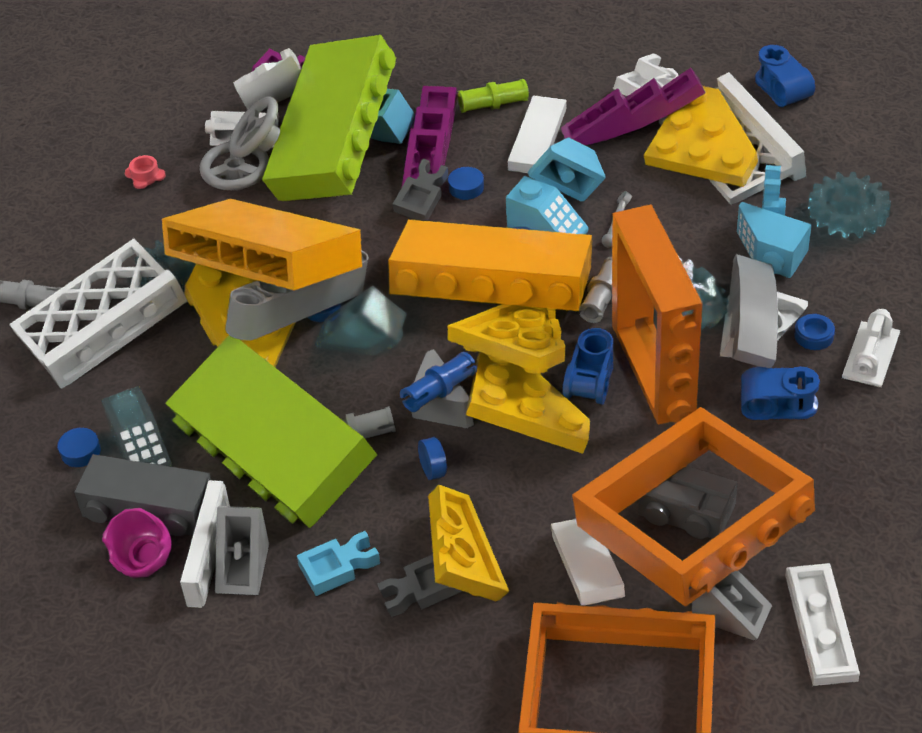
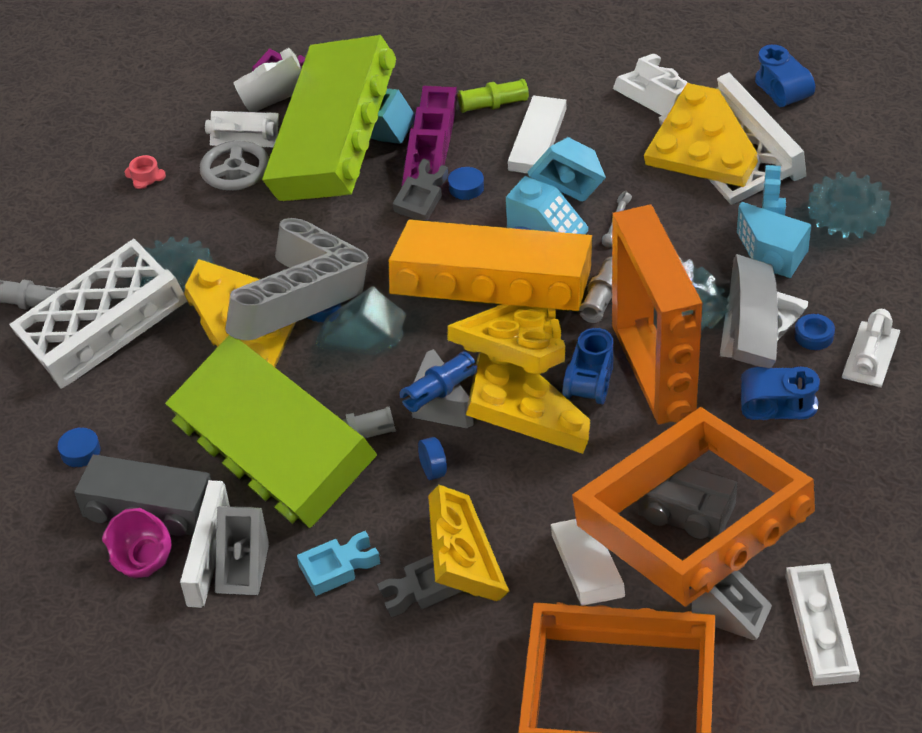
(135, 427): clear light blue slope -> none
(258, 131): light grey piece -> none
(262, 243): light orange brick -> none
(619, 115): magenta slope -> none

